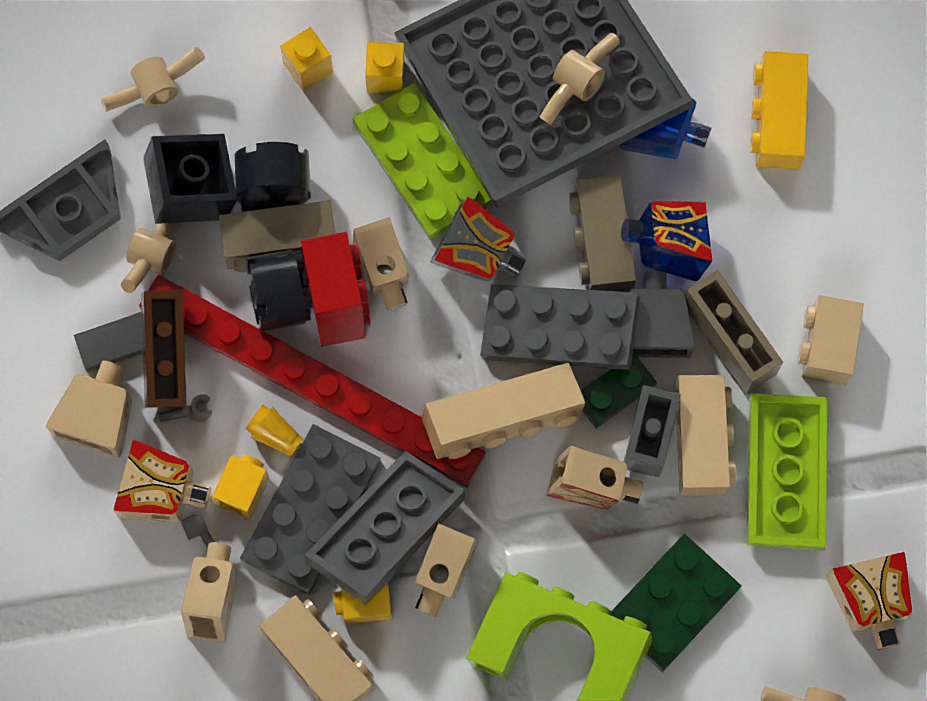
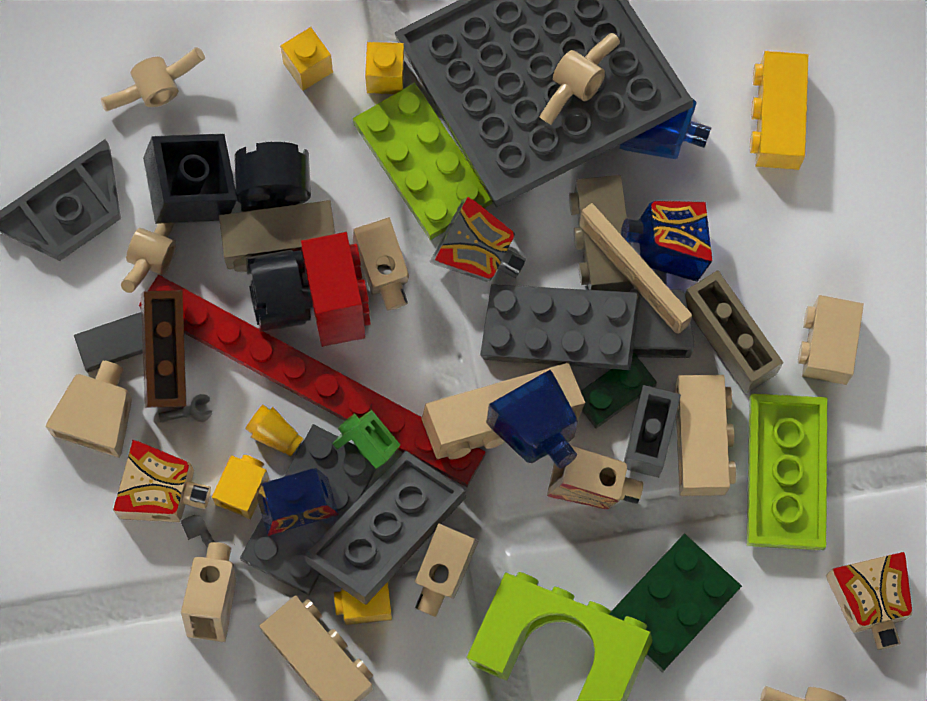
(296, 501): none -> clear blue torso
(370, 437): none -> bright green bracket
(536, 421): none -> clear blue torso
(635, 269): none -> tan tile

